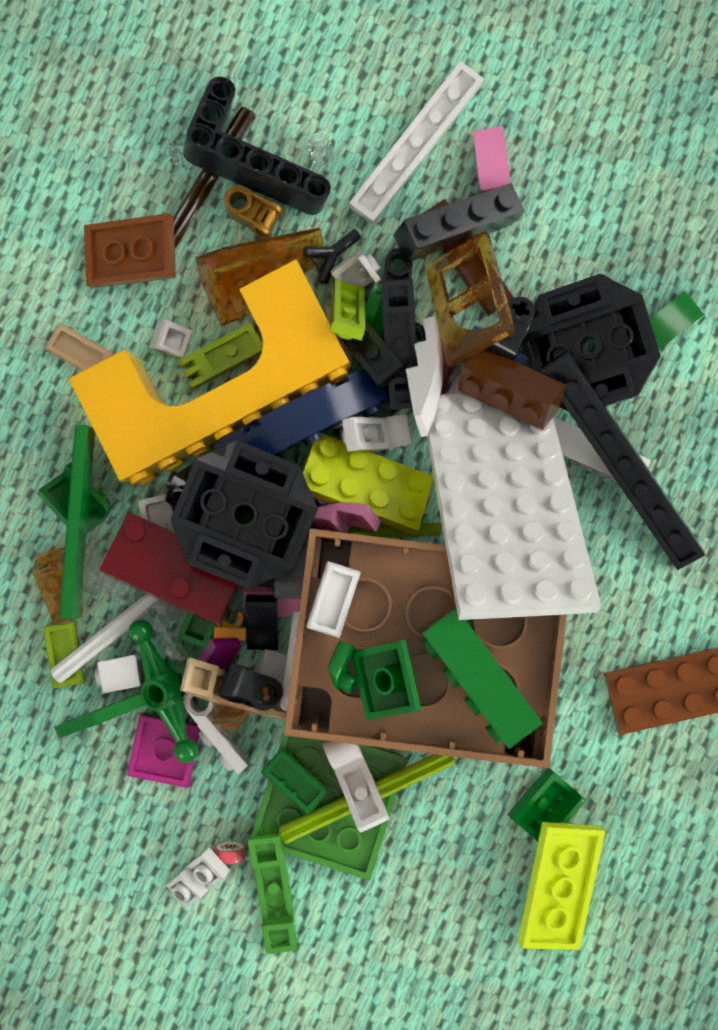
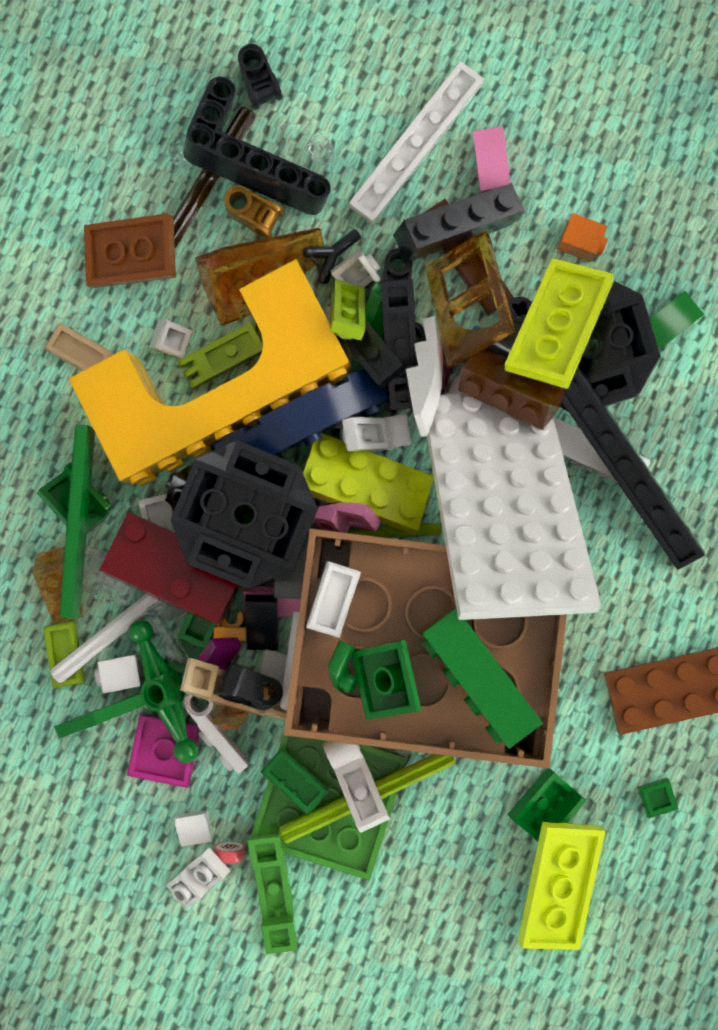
(193, 828): none -> white slope
(259, 80): none -> black piece
(559, 323): none -> neon yellow plate
(583, 238): none -> orange brick
(657, 798): none -> green tile

